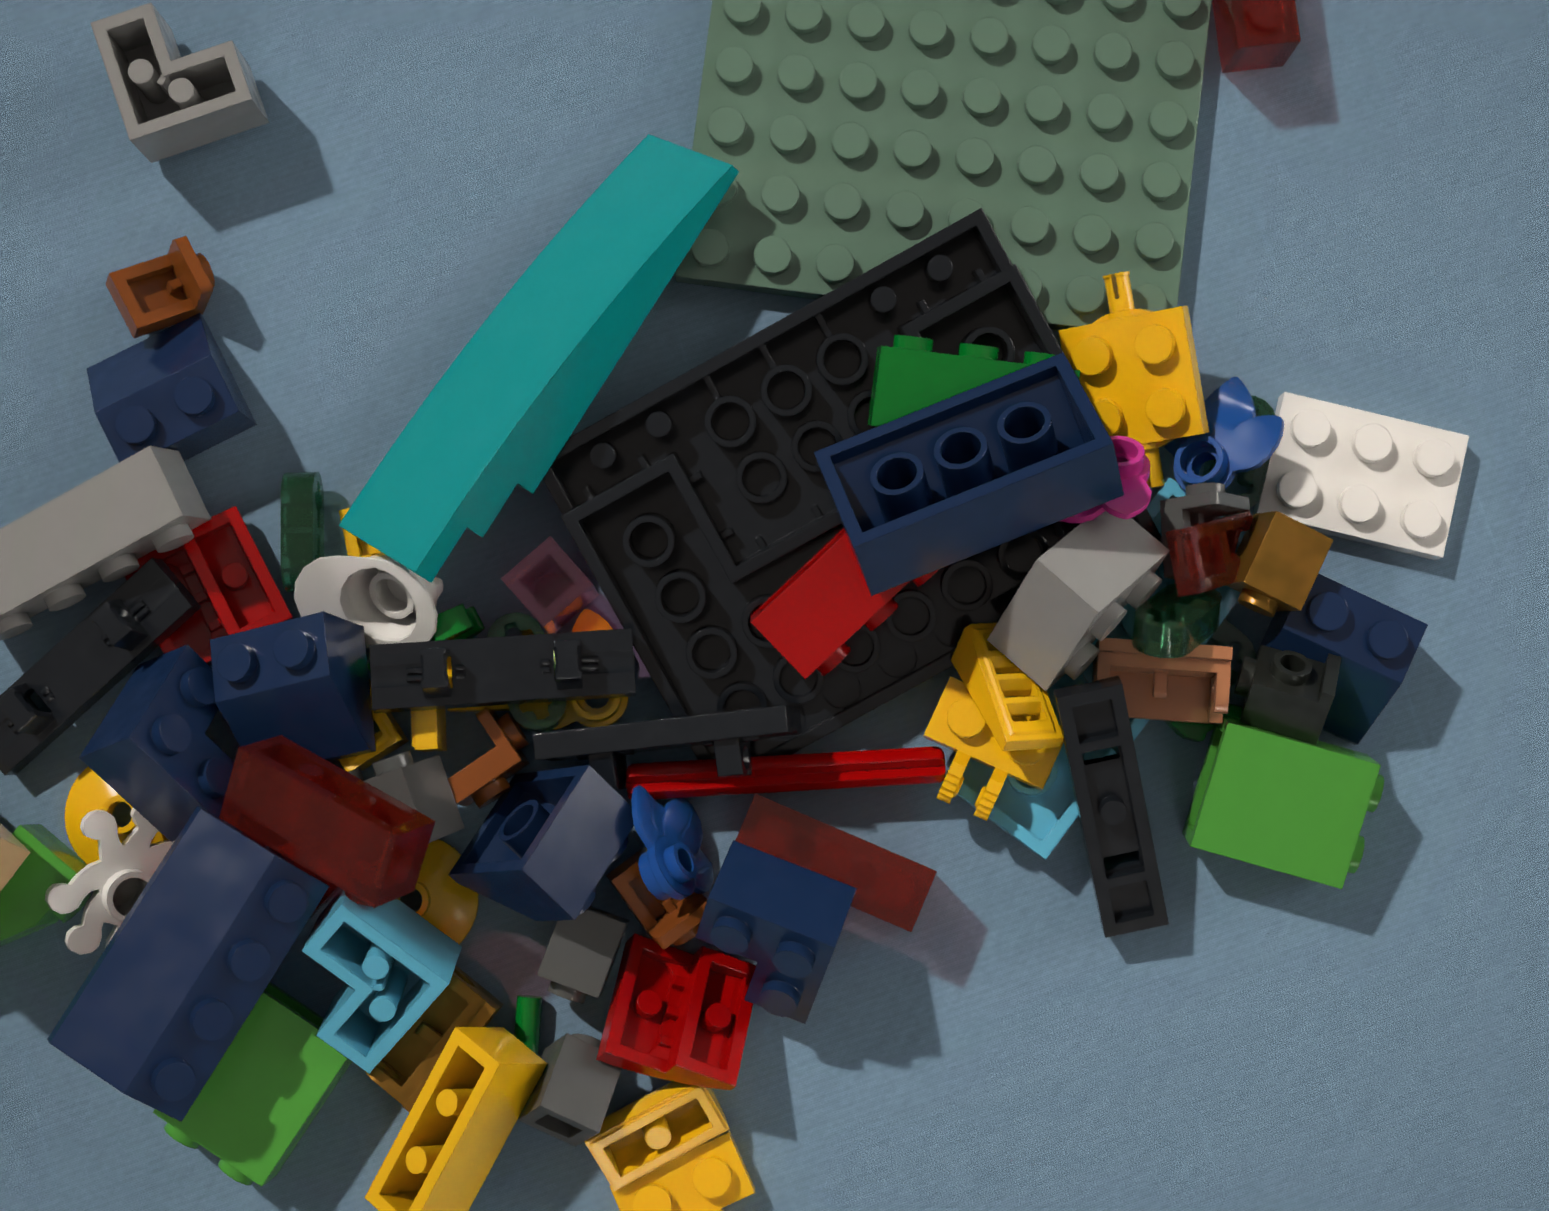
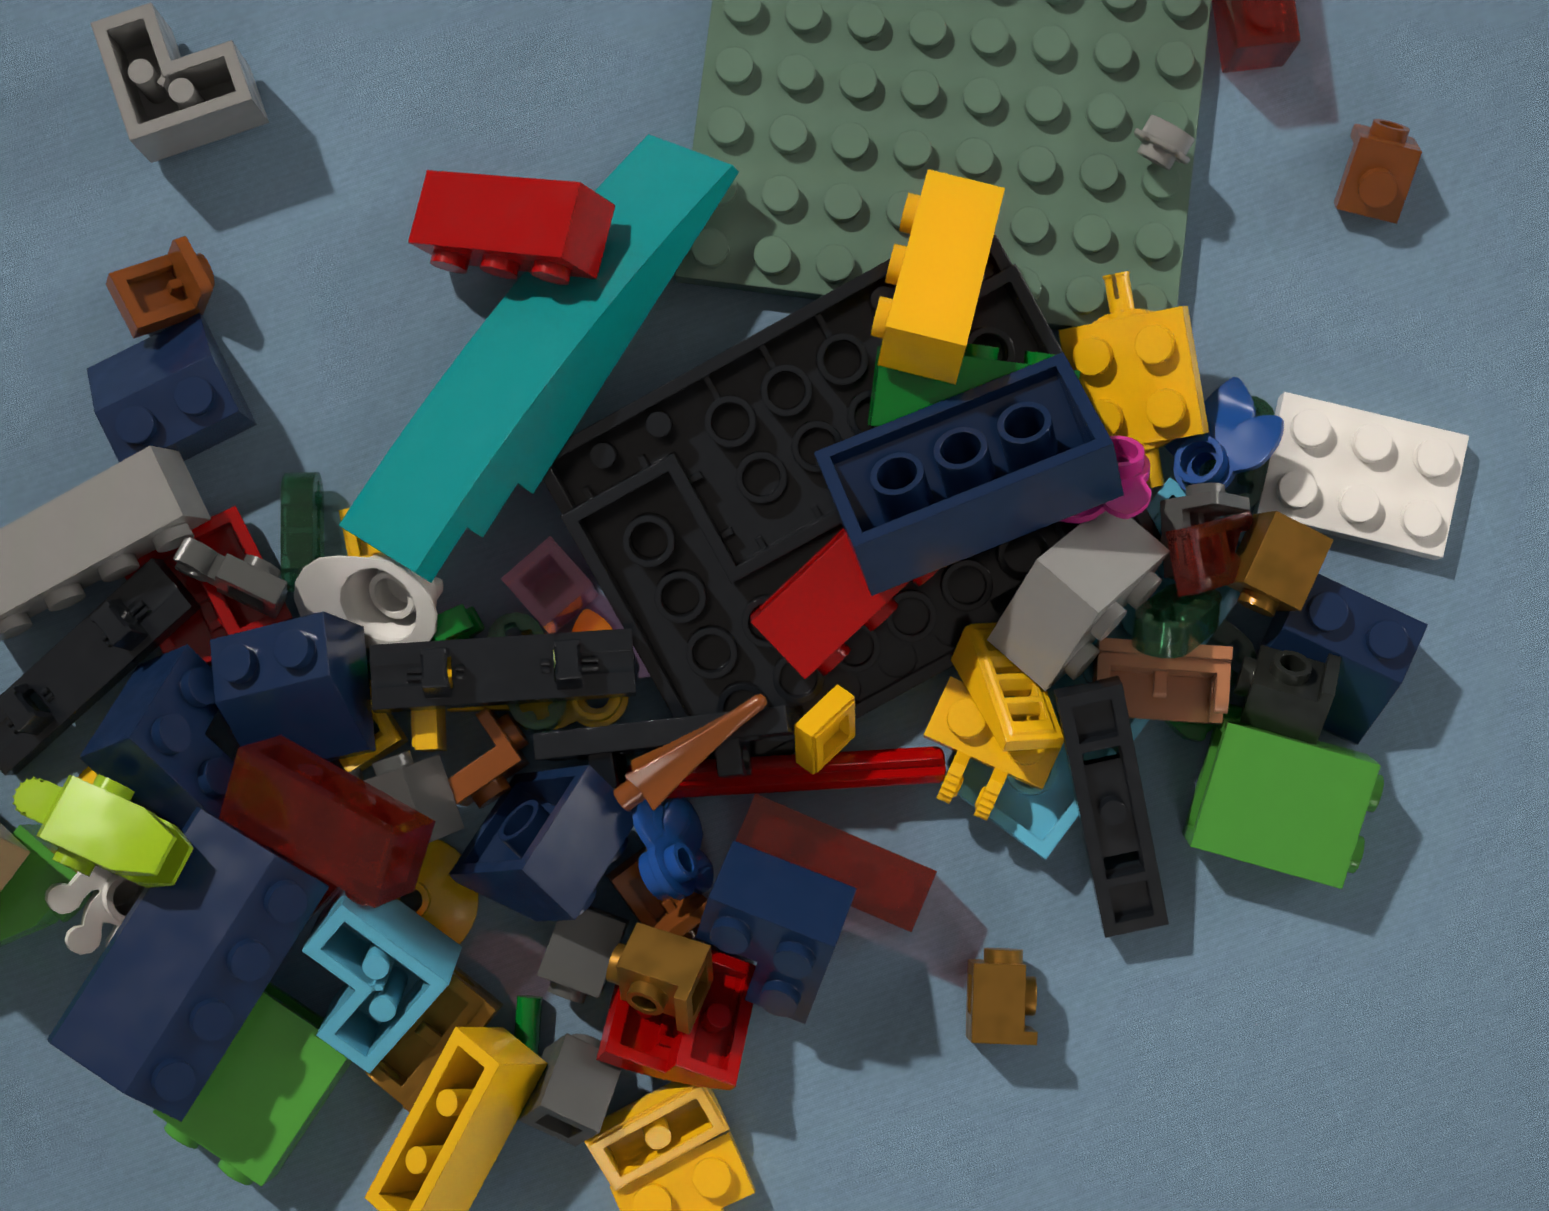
(104, 829): none -> lime hinge
(246, 581): none -> dark grey plate
(511, 225): none -> red brick
(662, 974): none -> pearl gold brick
(663, 769): none -> dark orange piece
(825, 729): none -> yellow tile
(937, 276): none -> yellow brick
(1000, 998): none -> pearl gold brick
(1163, 142): none -> light grey plate
(1378, 171): none -> dark orange bracket

